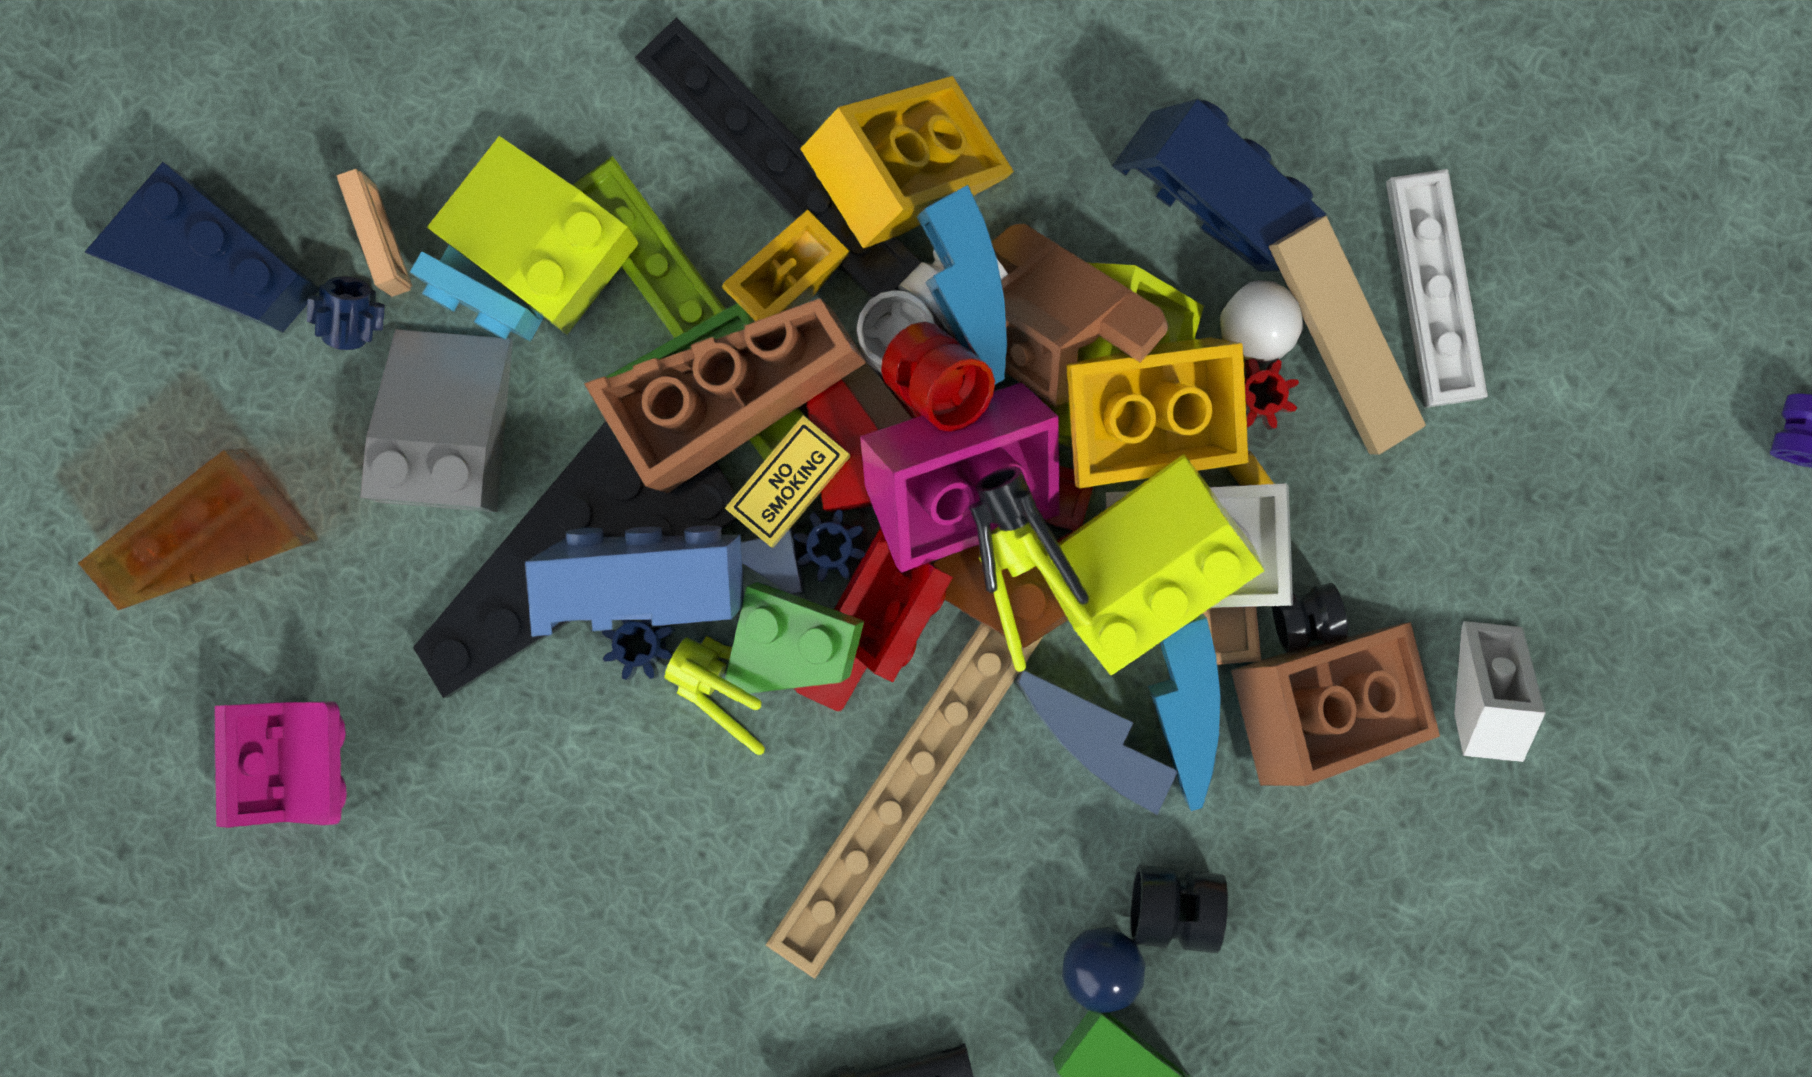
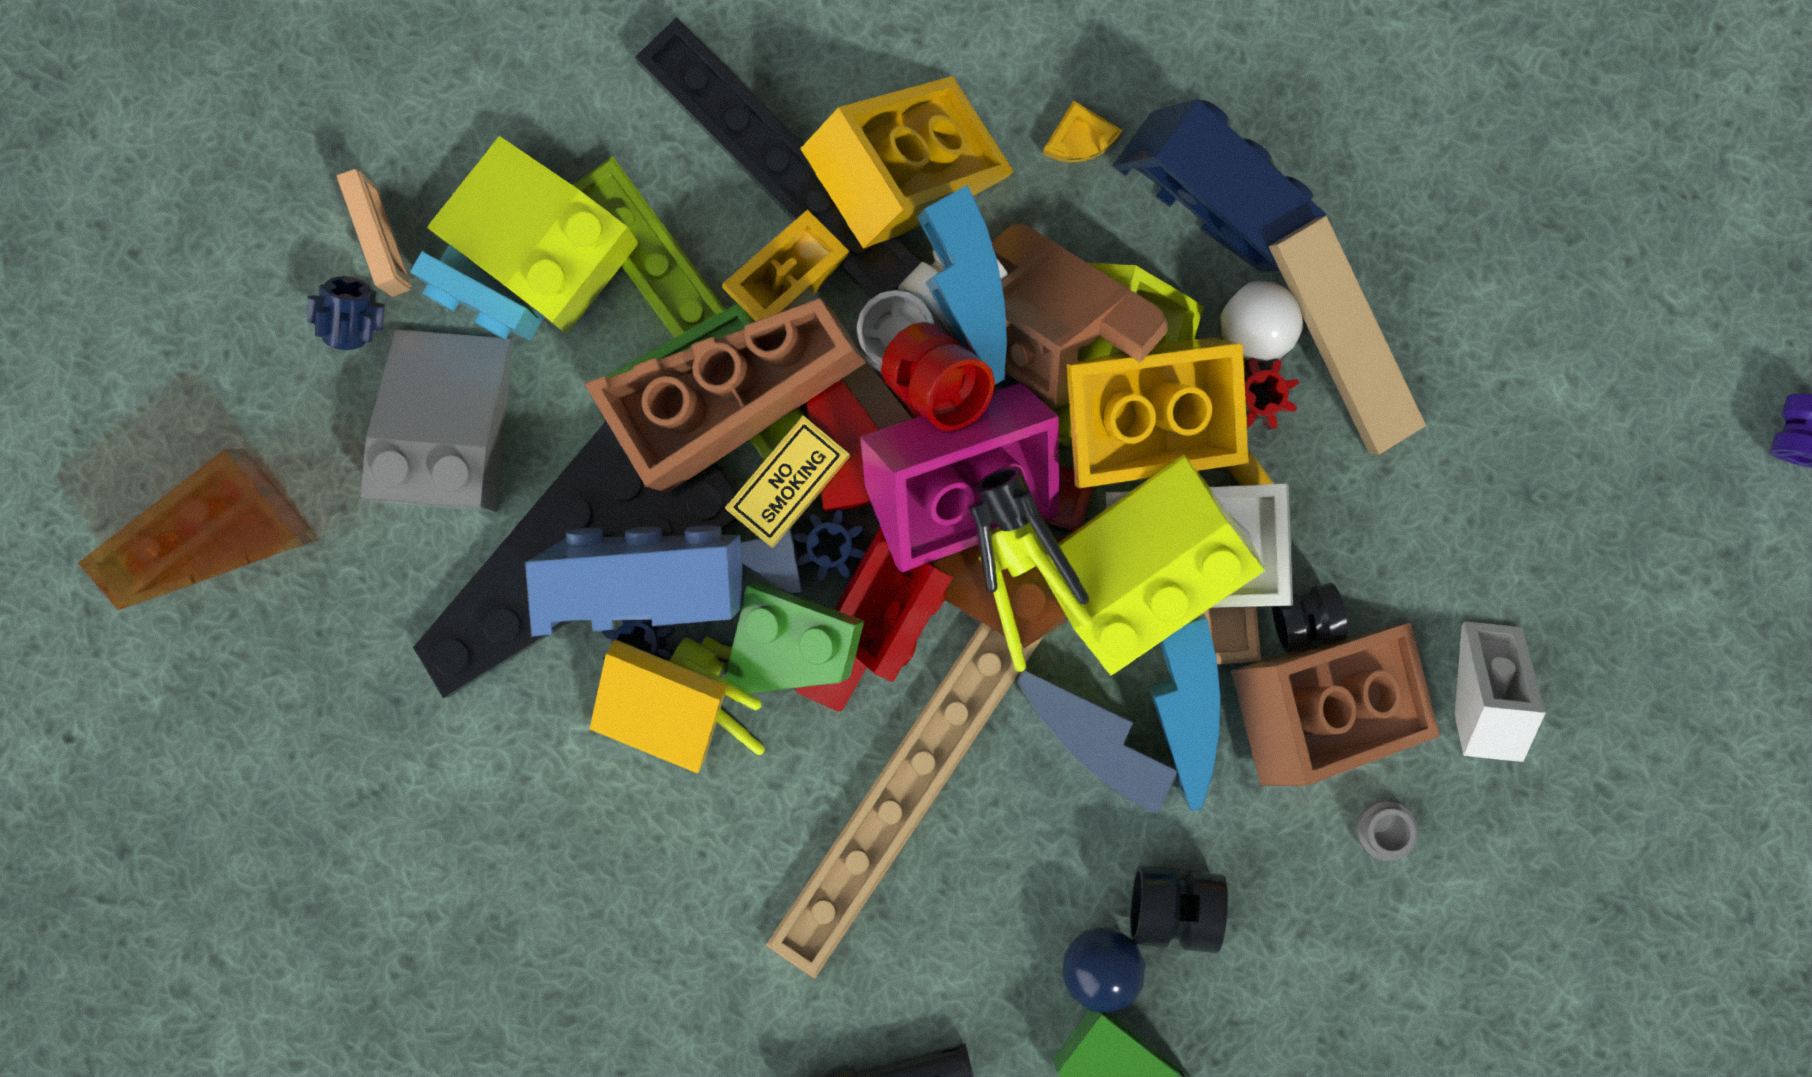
(200, 249): dark blue wedge -> none
(279, 763): dark pink bracket -> none
(657, 706): none -> yellow tile
(1081, 135): none -> yellow tile
(1387, 830): none -> light grey plate
(1436, 288): white tile -> none

